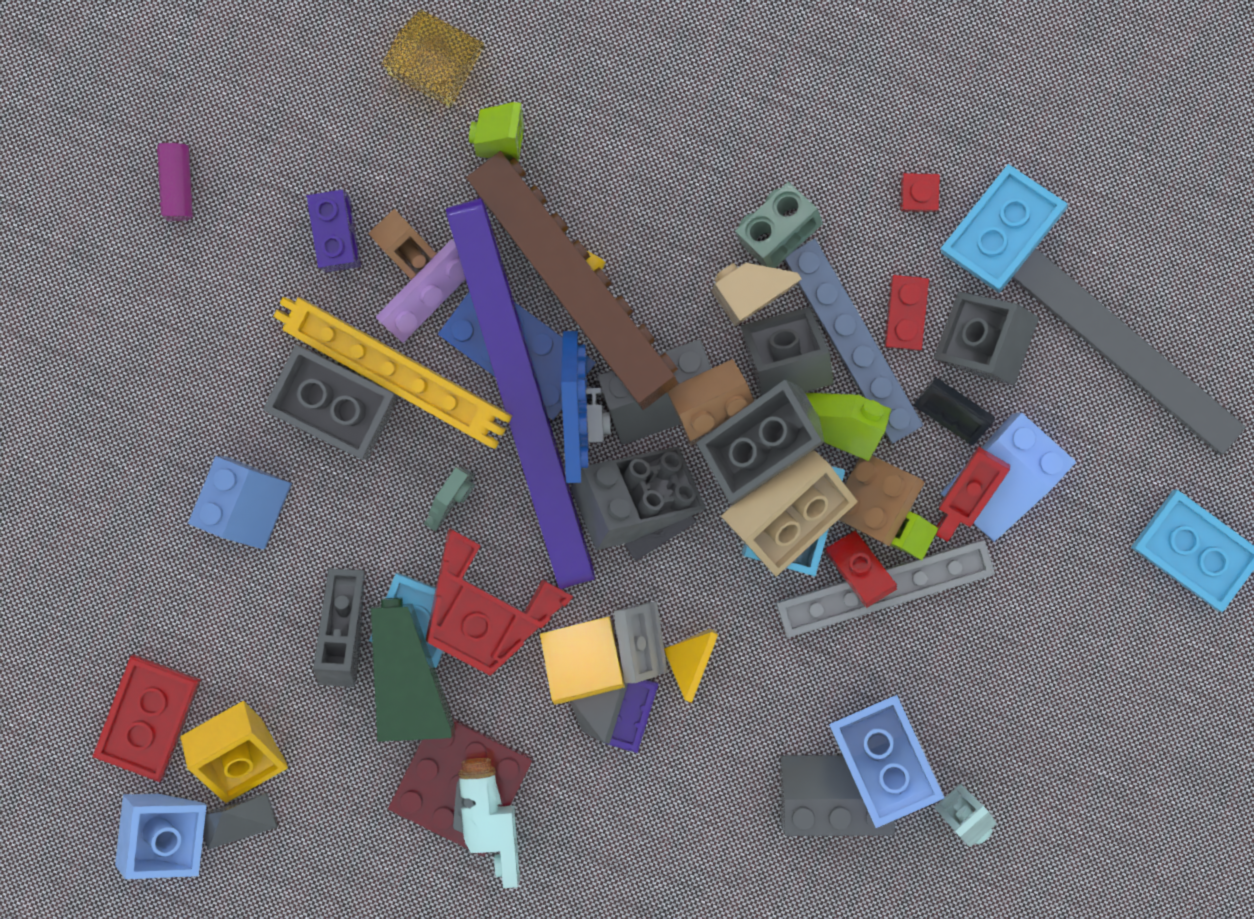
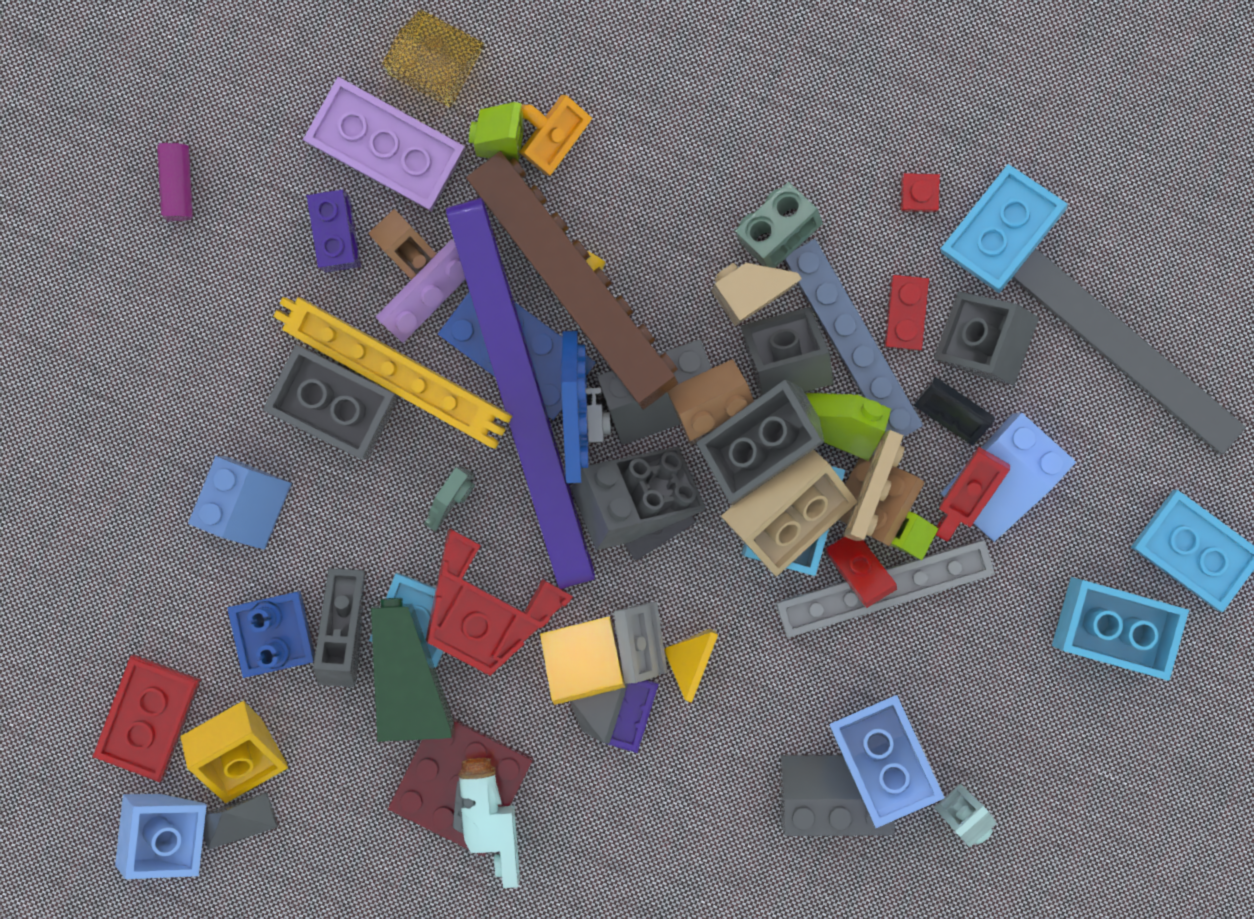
(271, 634): none -> blue plate
(384, 144): none -> lavender plate
(553, 133): none -> light orange plate
(875, 486): none -> tan plate
(1120, 628): none -> medium azure brick

